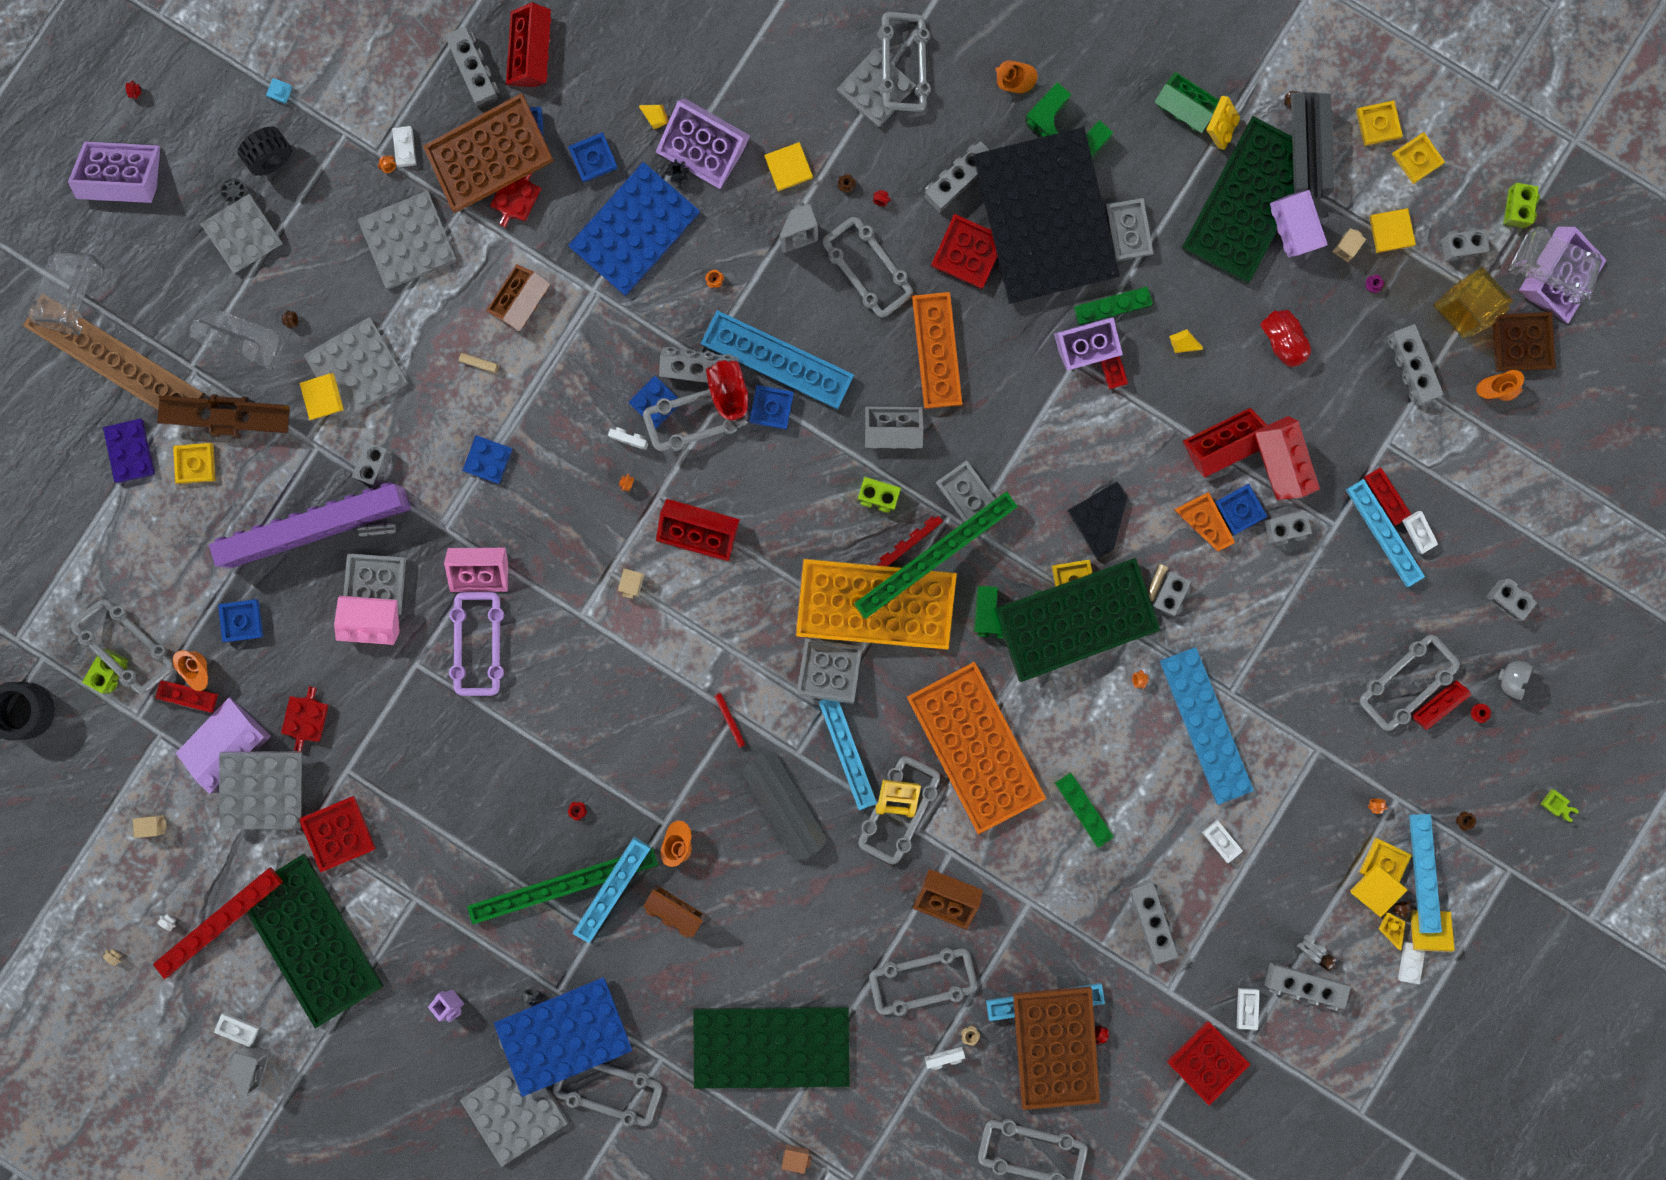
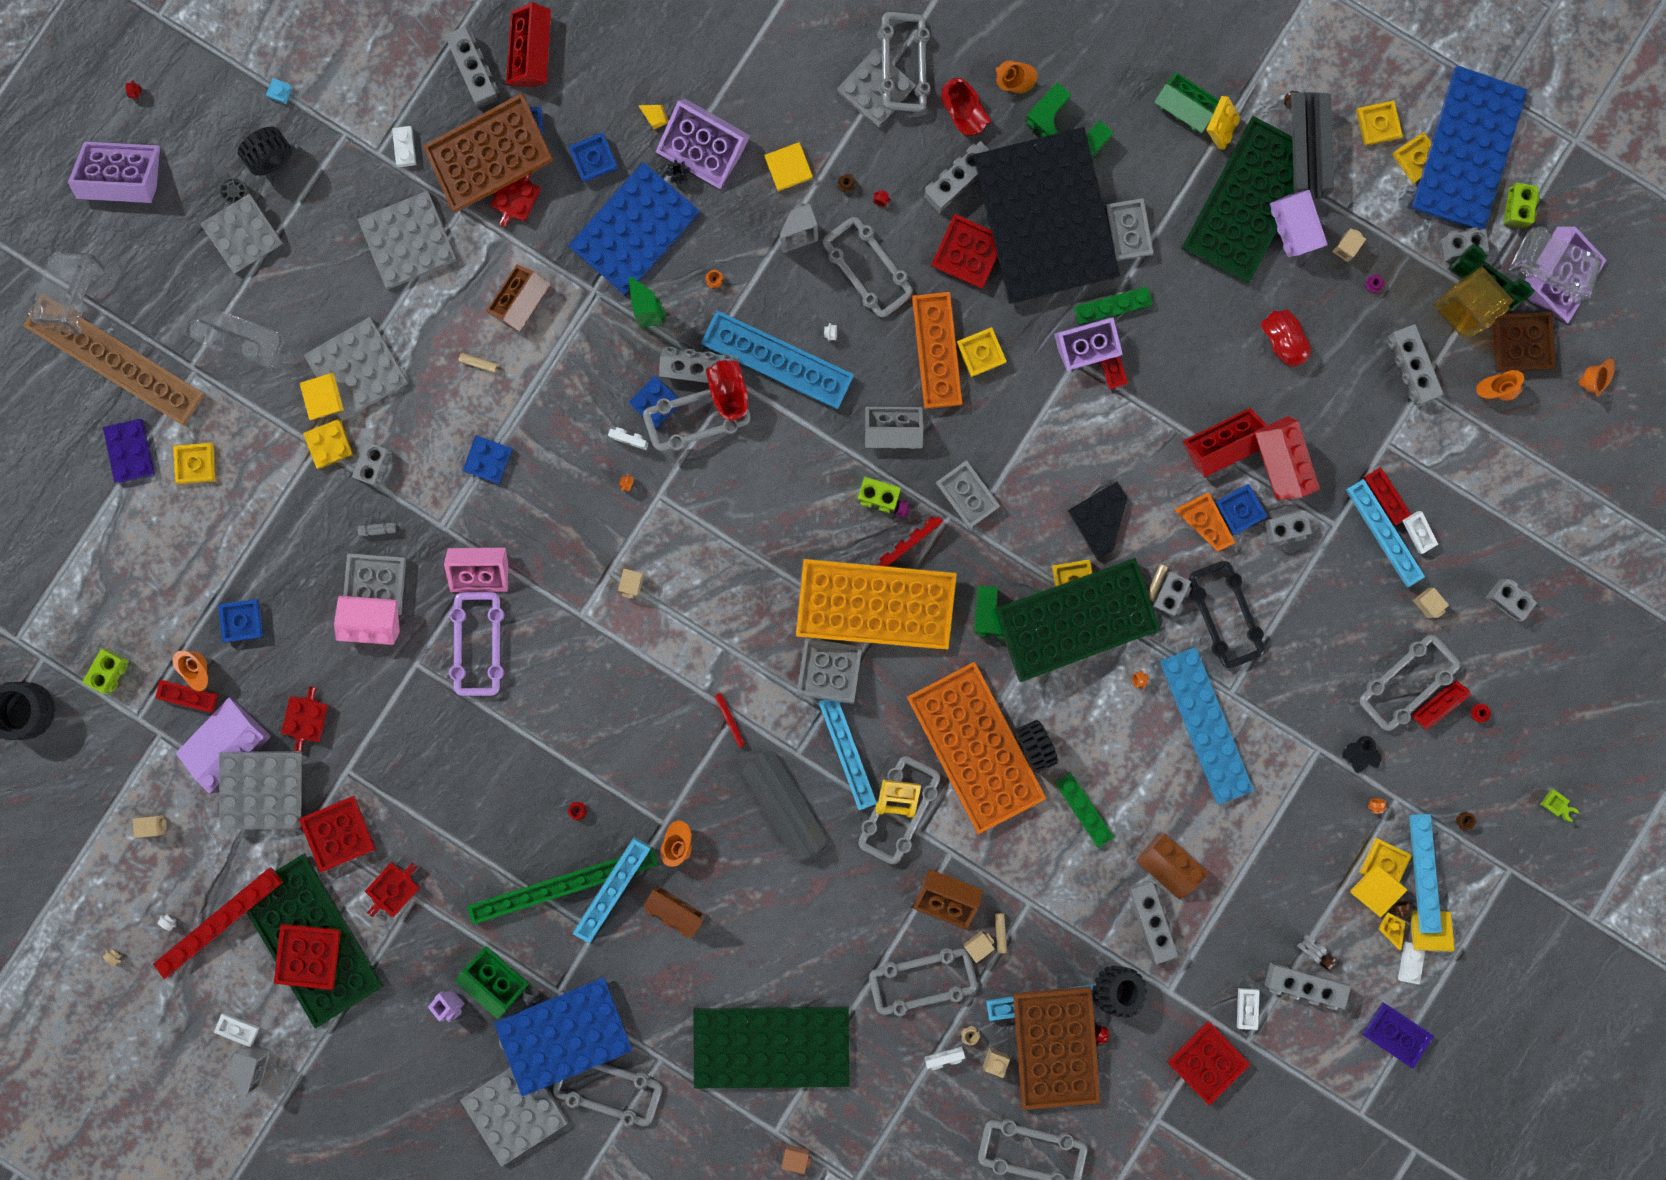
(126, 677): light grey bar -> none
(188, 412): reddish brown piece -> none
(290, 319): reddish brown plate -> none
(307, 956): none -> red plate
(309, 526): medium lavender brick -> none
(328, 444): none -> yellow plate
(387, 164): orange plate -> none
(392, 889): none -> red plate
(491, 982): none -> green slope
(646, 306): none -> green slope
(697, 529): red slope -> none
(771, 407): blue plate -> none
(830, 332): none -> white plate
(902, 508): none -> magenta plate
(935, 555): green plate -> none
(964, 107): none -> red hair
(979, 946): none -> tan brick
(981, 352): none -> yellow plate
(996, 1062): none -> tan brick
(1000, 933): none -> tan piece
(1036, 746): none -> black tyre
(1132, 995): none -> black tyre
(1172, 866): none -> dark orange slope
(1184, 342): yellow piece -> none
(1222, 841): white plate -> none
(1254, 633): none -> black bar
(1362, 757): none -> black plate
(1392, 230): yellow tile -> none
(1397, 1035): none -> dark purple plate
(1431, 603): none -> tan brick
(1469, 148): none -> blue plate
(1474, 258): none -> dark green bracket
(1515, 678): light grey cylinder -> none
(1598, 377): none -> orange piece

